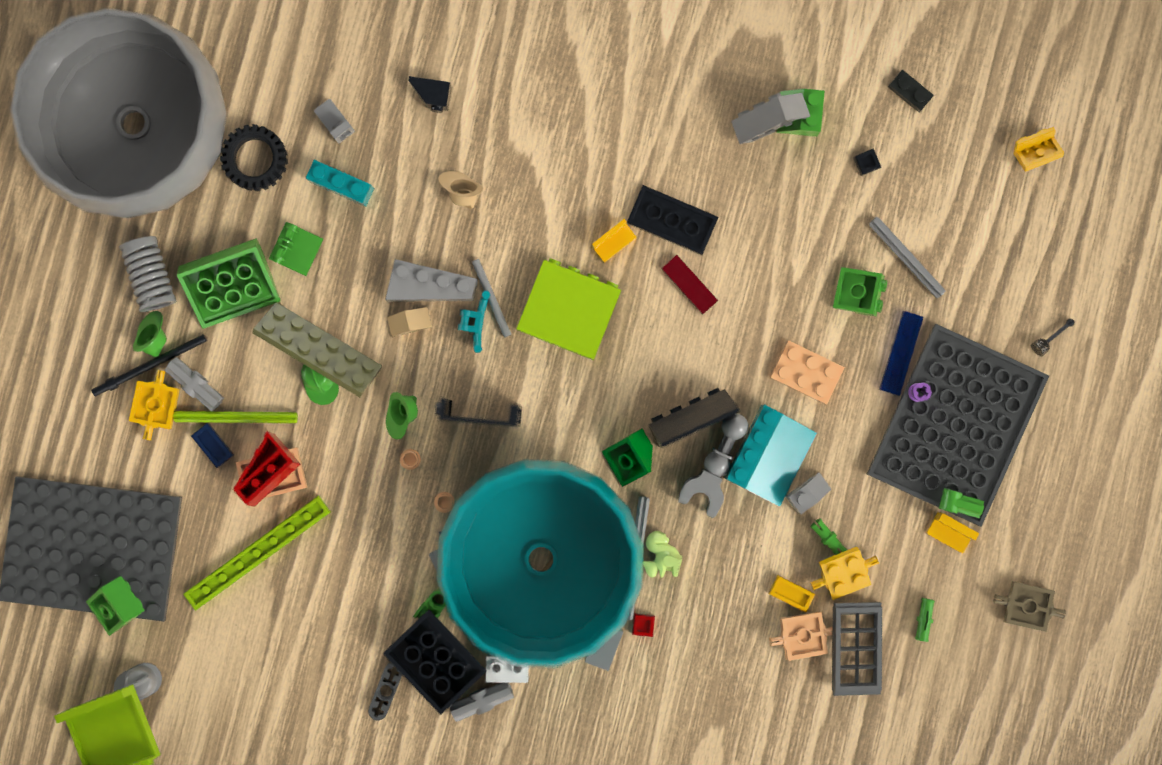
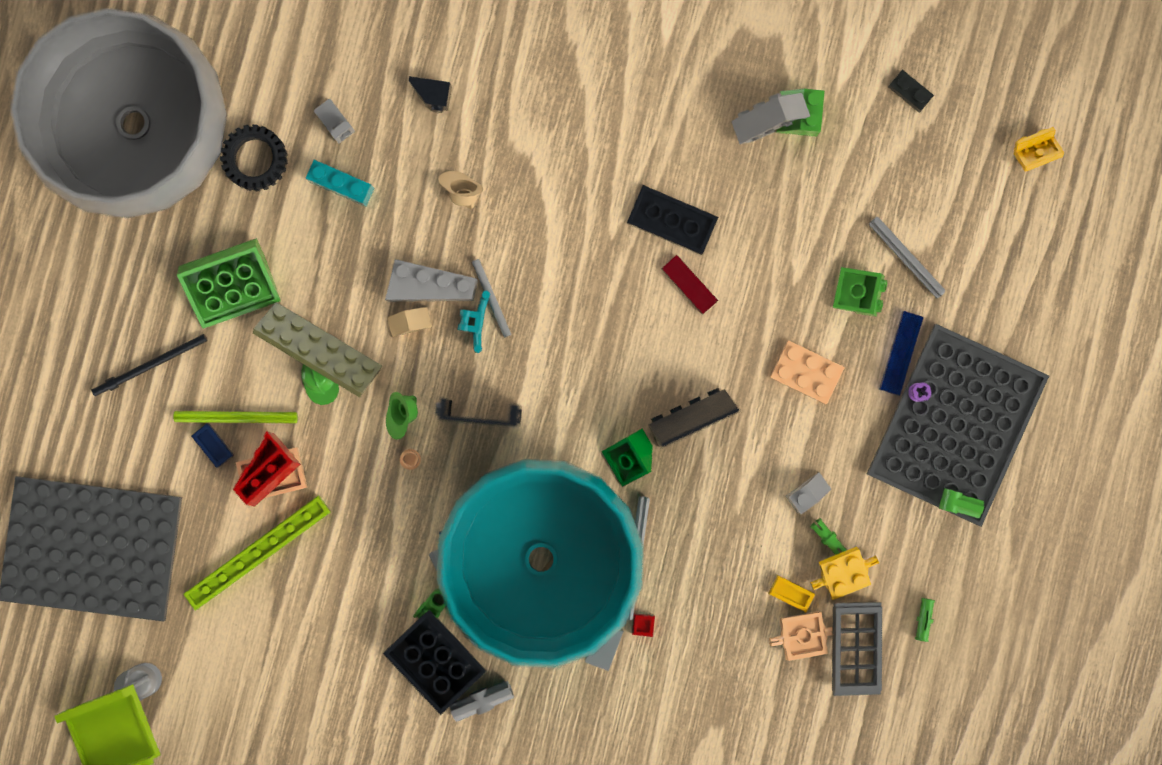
(115, 605): bright green slope -> none
(150, 336): bright green piece -> none
(153, 268): light grey piece -> none
(154, 405): yellow plate -> none
(194, 384): light grey piece -> none
(296, 248): bright green hinge -> none
(385, 707): dark grey beam -> none
(444, 502): light nougat plate -> none
(505, 672): white brick -> none
(569, 309): lime panel -> none
(613, 241): yellow panel -> none
(666, 557): yellowish green animal -> none
(716, 466): light grey piece -> none
(770, 455): slope -> none
(867, 162): black tile -> none
(951, 532): yellow panel -> none
(1029, 606): dark tan plate -> none
(1042, 346): clear smoke hinge -> none

